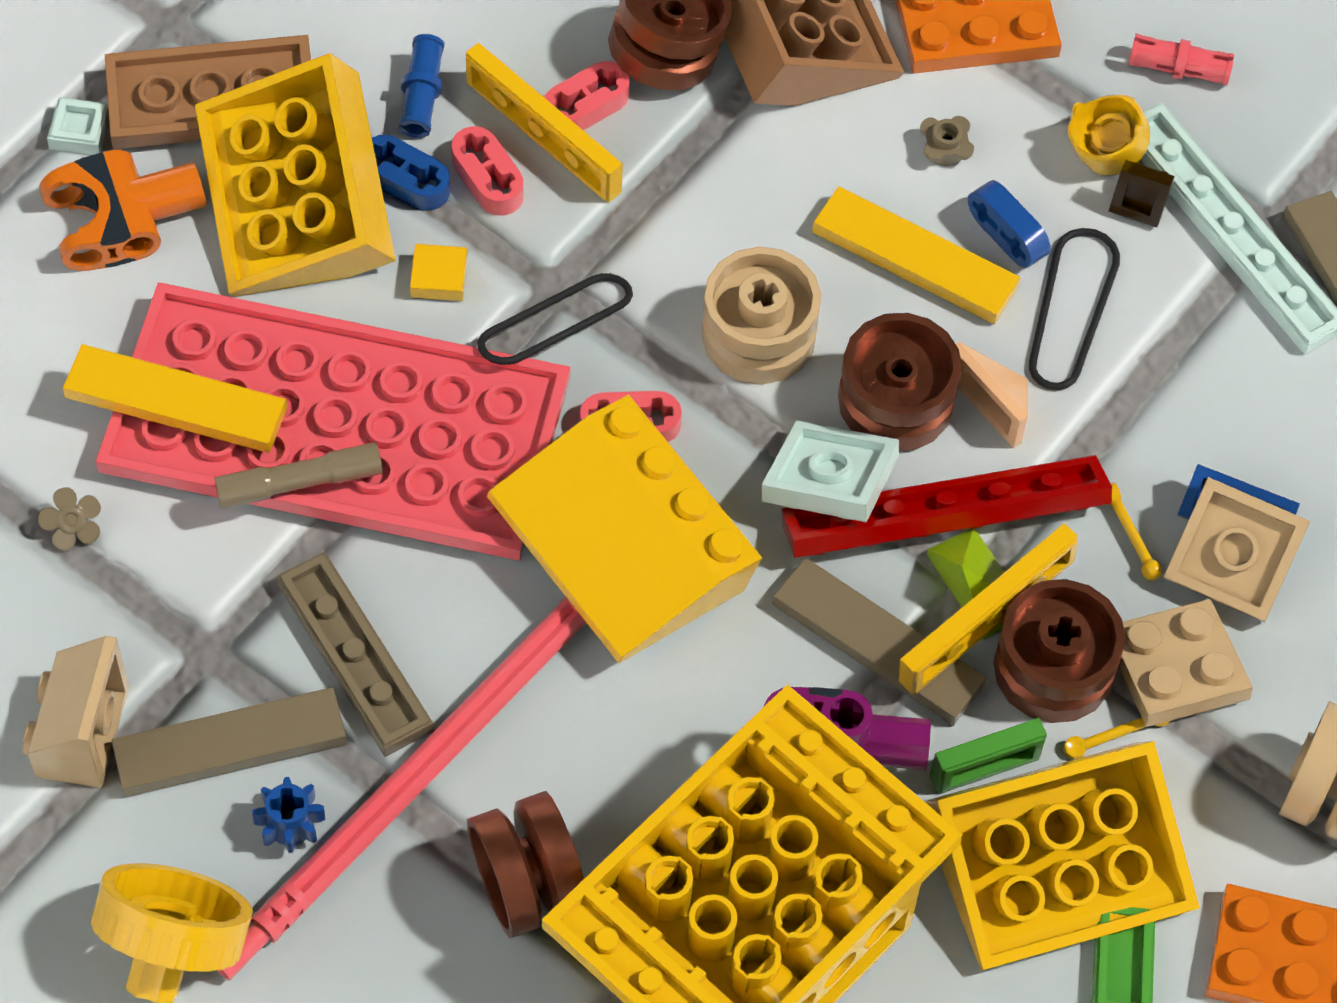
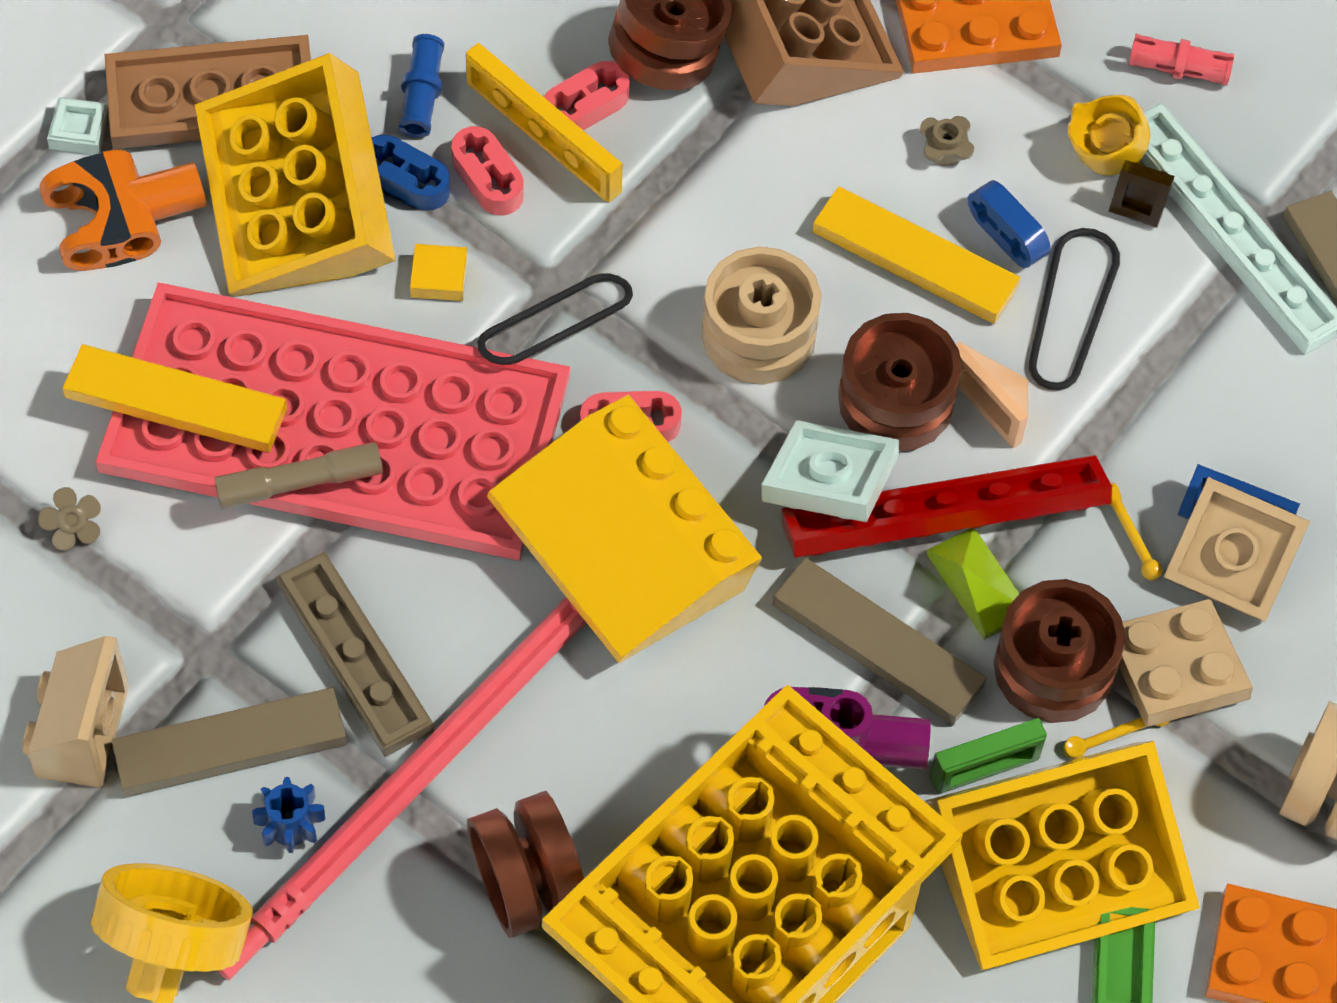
(985, 610): yellow tile -> none

